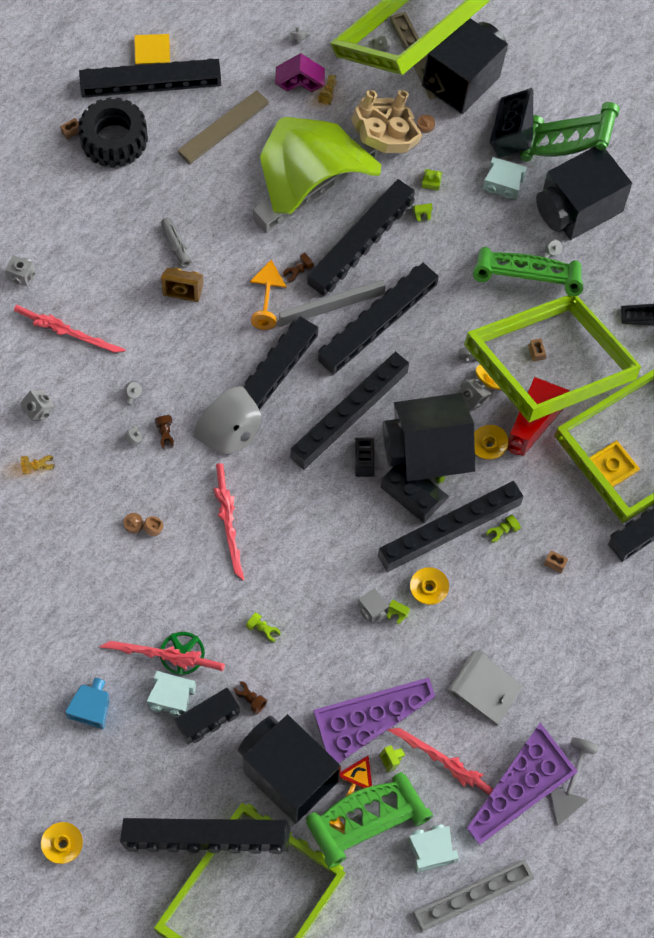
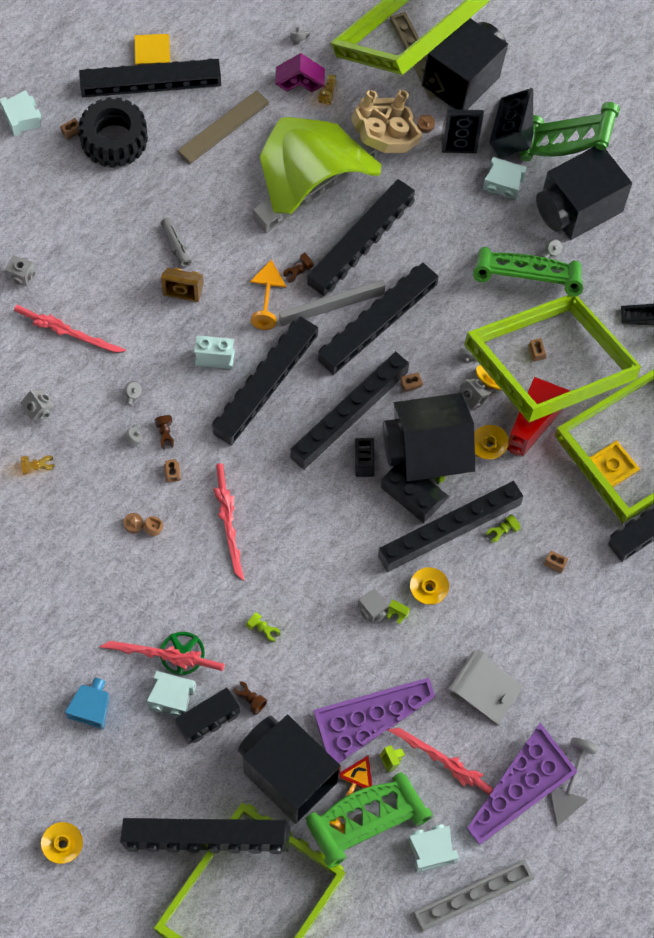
(21, 112): none -> light aqua hips
(172, 463): none -> medium nougat piece
(214, 352): none -> light aqua hips
(219, 419): light grey piece -> none
(382, 43): light grey piece -> none
(409, 379): none -> medium nougat piece
(422, 209): lime tile -> none
(431, 179): lime tile -> none
(461, 131): none -> black slope

